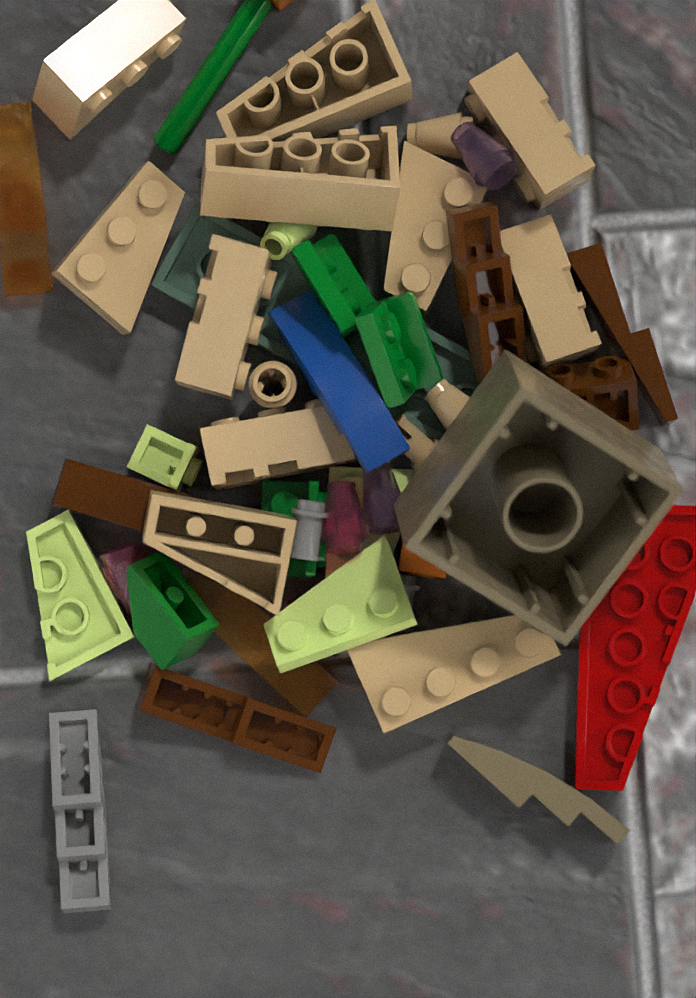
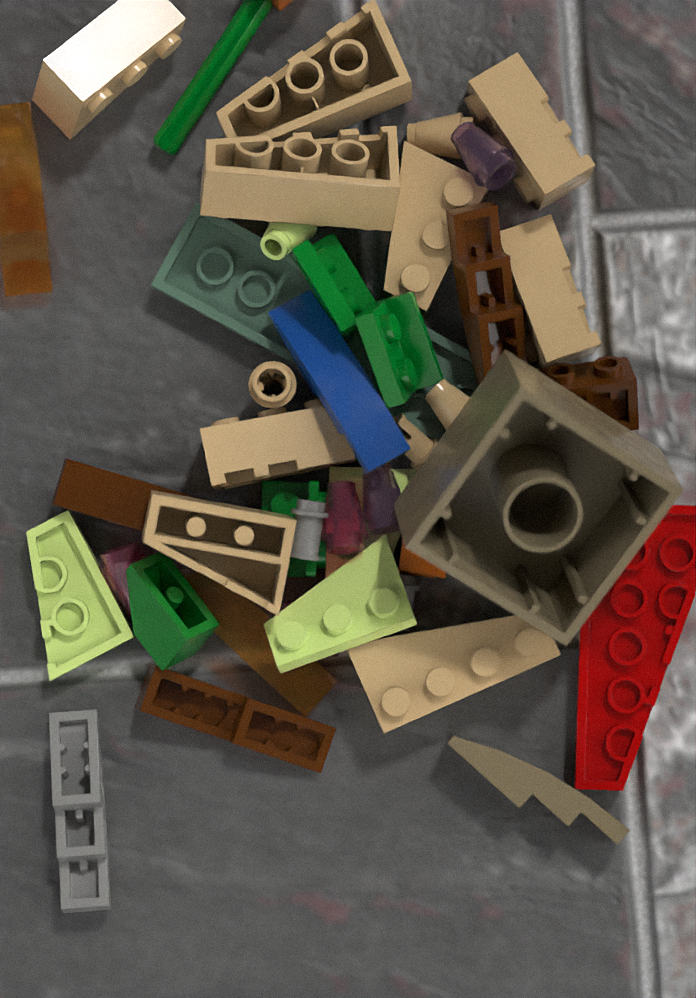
(122, 247): tan wedge -> none
(165, 459): yellowish green bracket -> none
(226, 318): tan wedge -> none
(595, 281): reddish brown slope -> none

